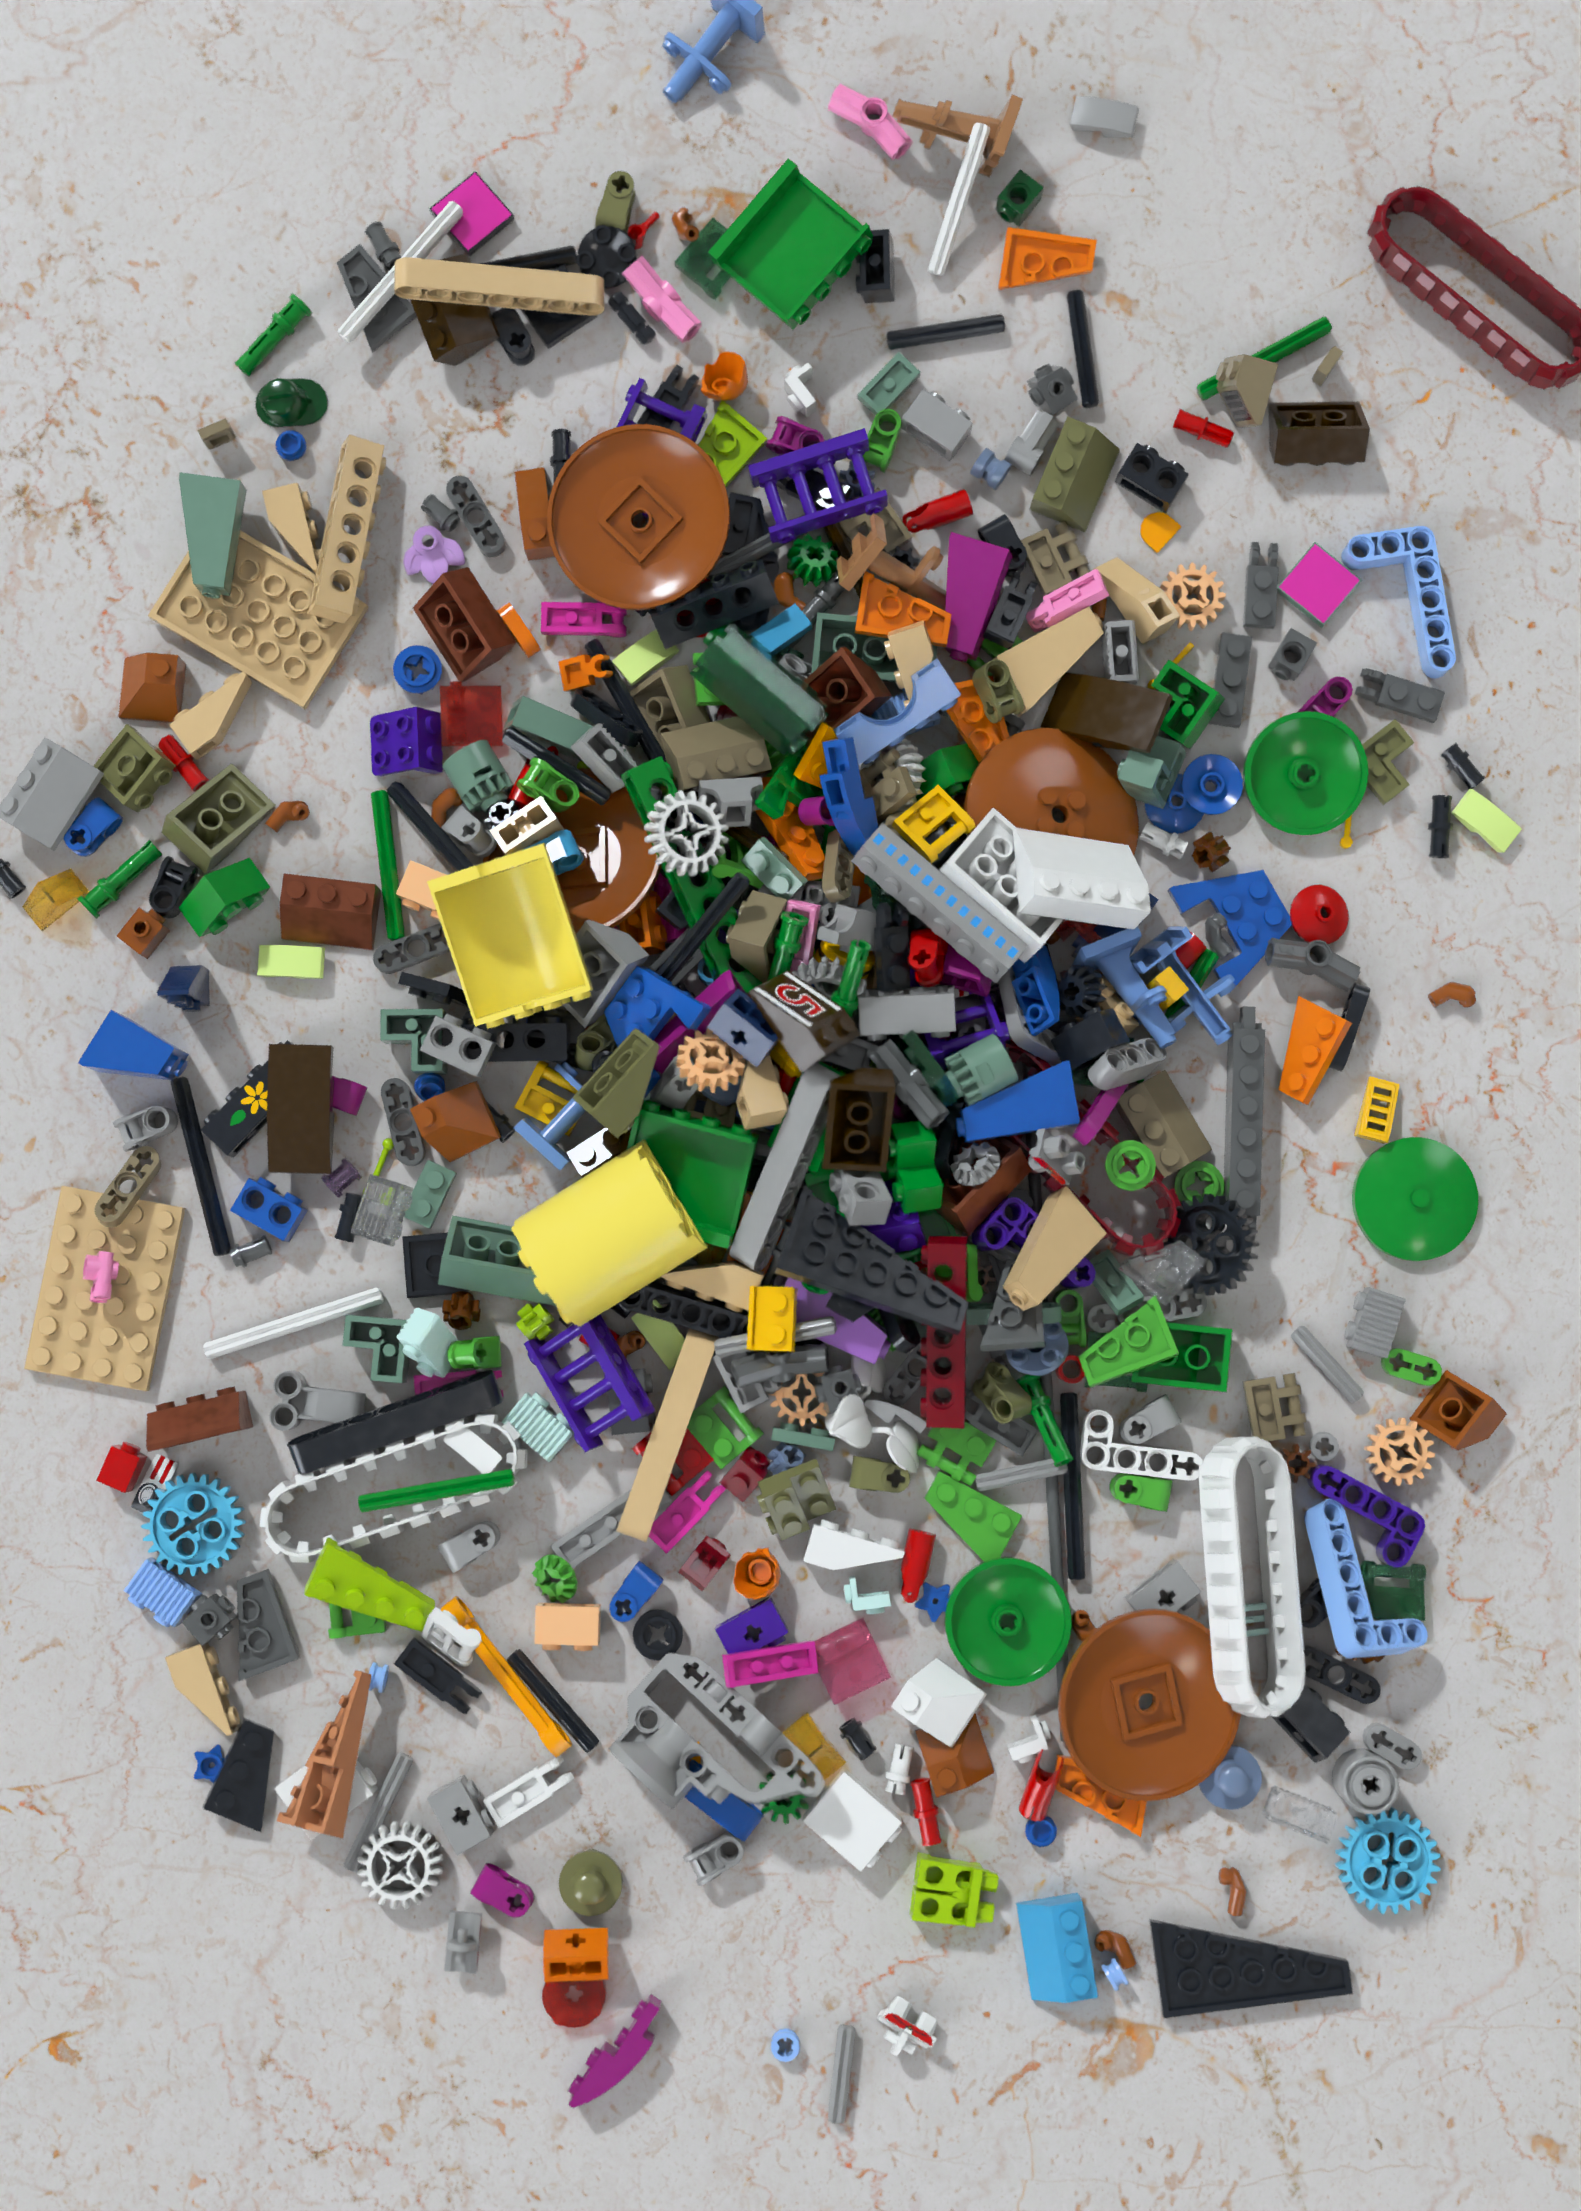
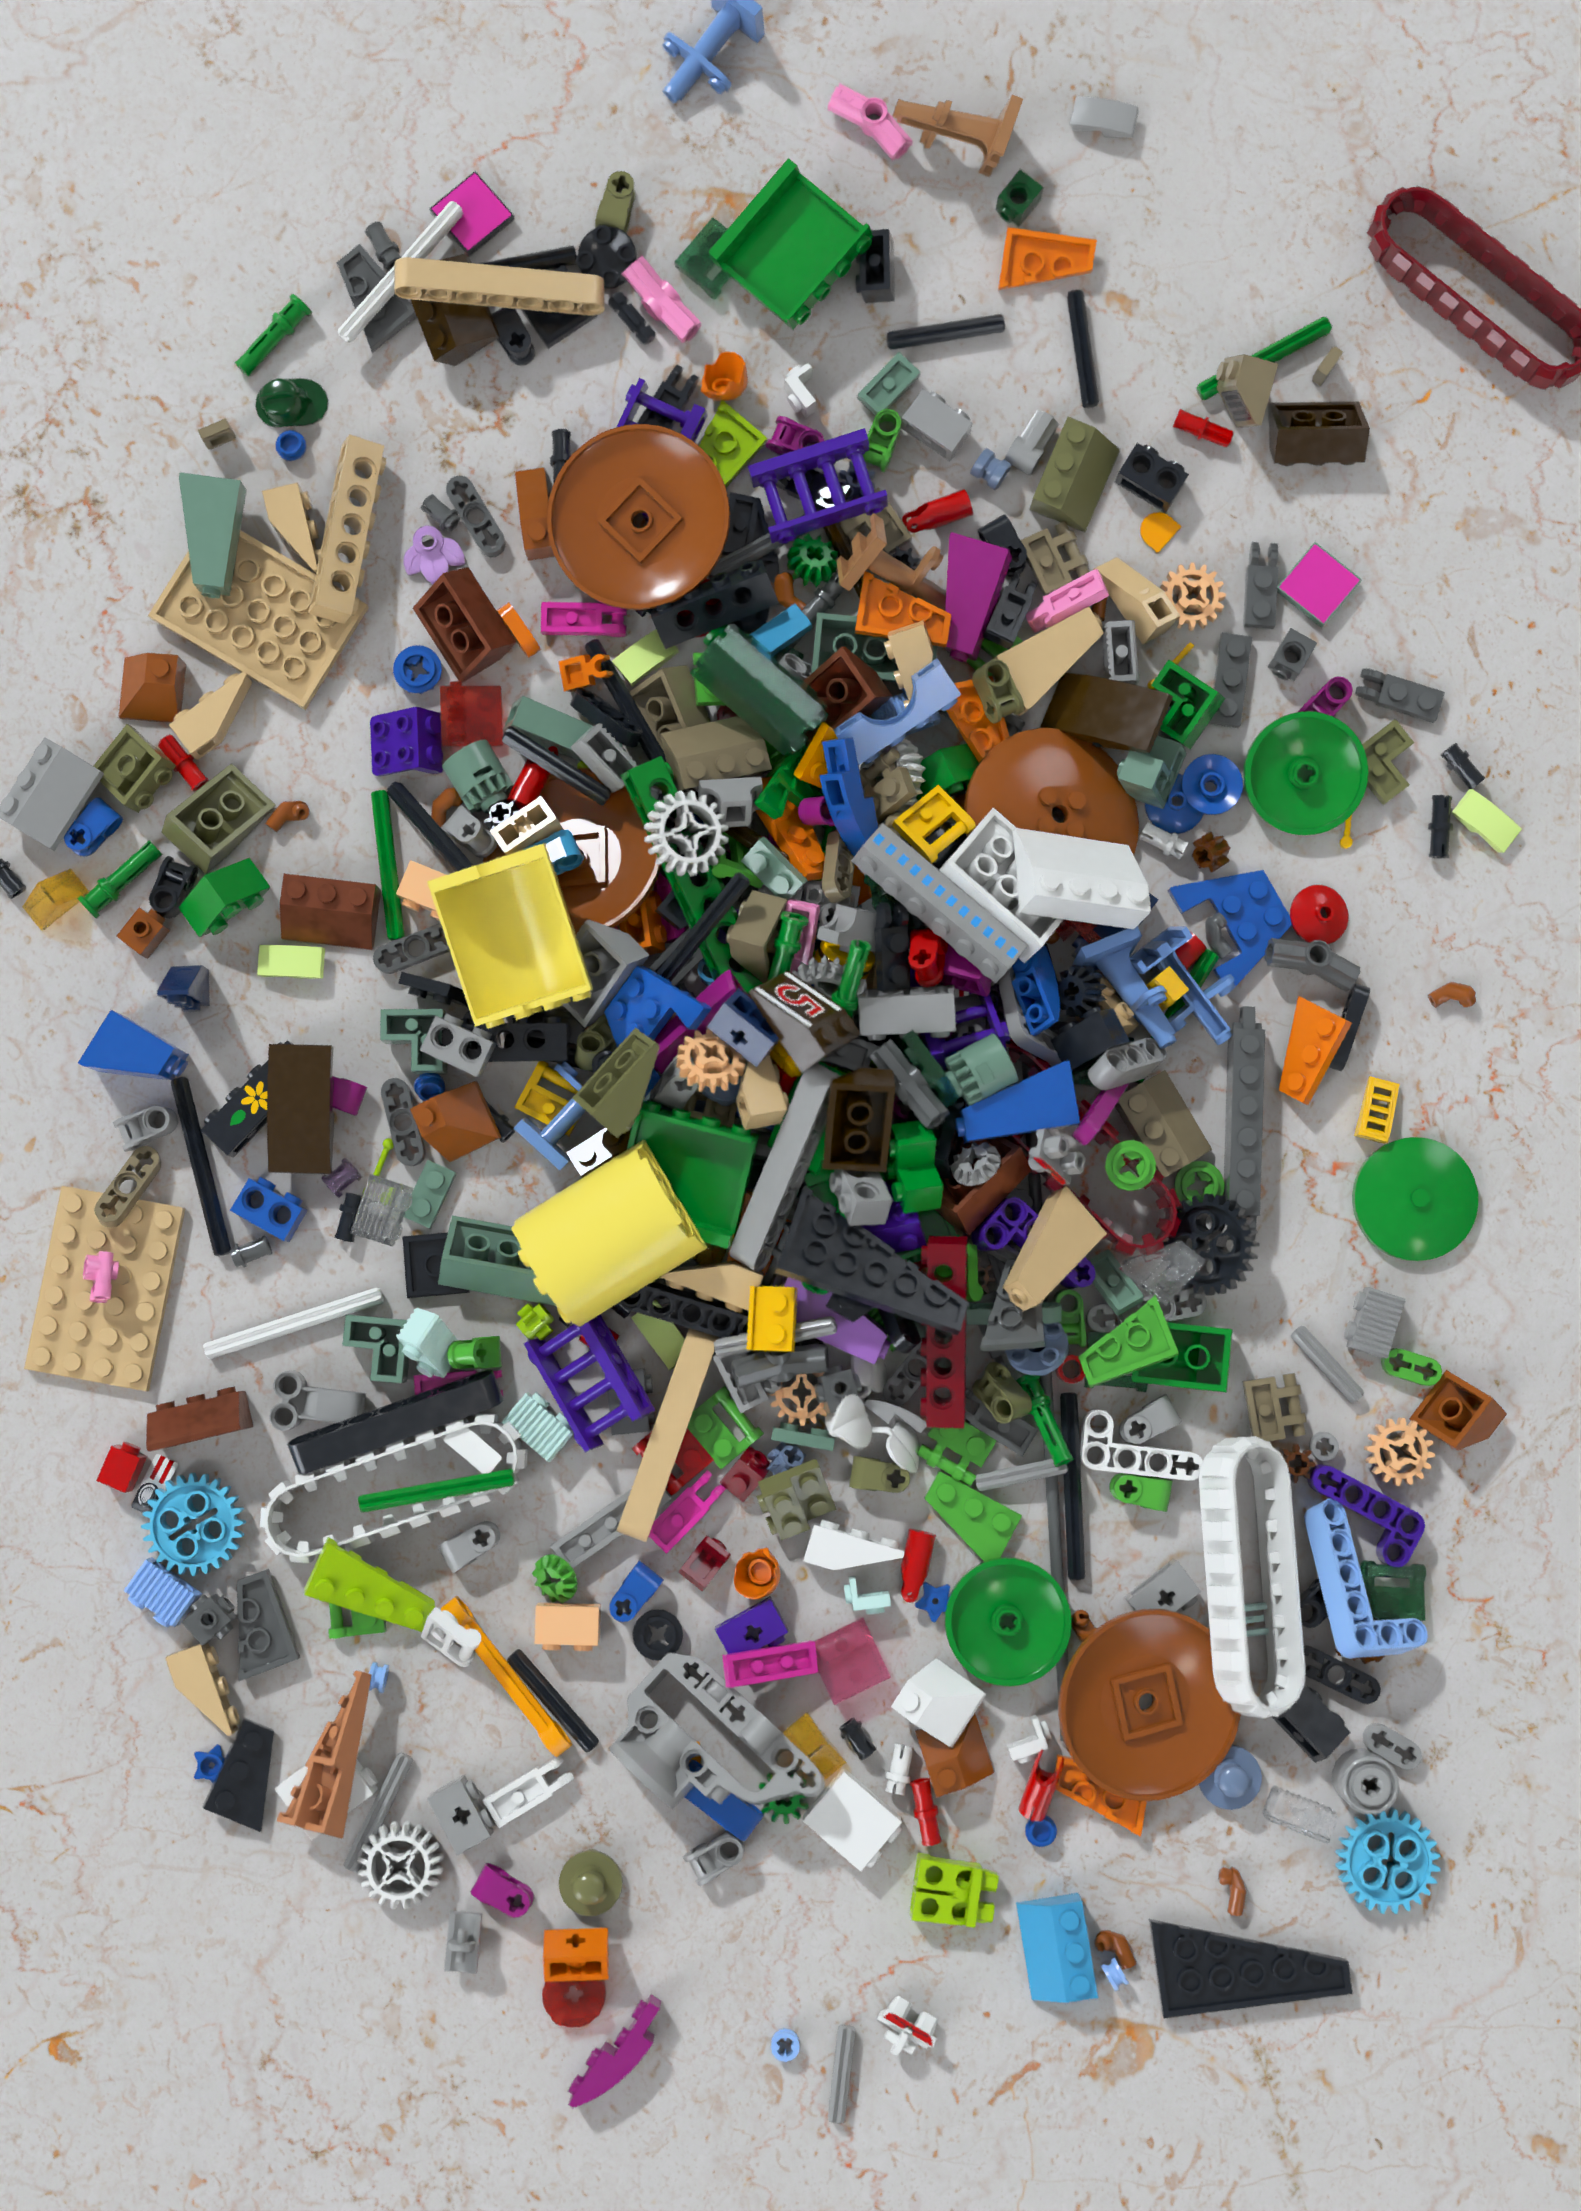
(435, 1674): black hinge -> none
(461, 1310): reddish brown gear -> none
(546, 785): bright green piece -> none
(631, 1342): dark orange arm -> none
(638, 231): red hand -> none
(680, 221): dark orange arm -> none
(959, 199): white axle -> none
(1052, 388): dark grey brick -> none
(1417, 587): light blue beam -> none

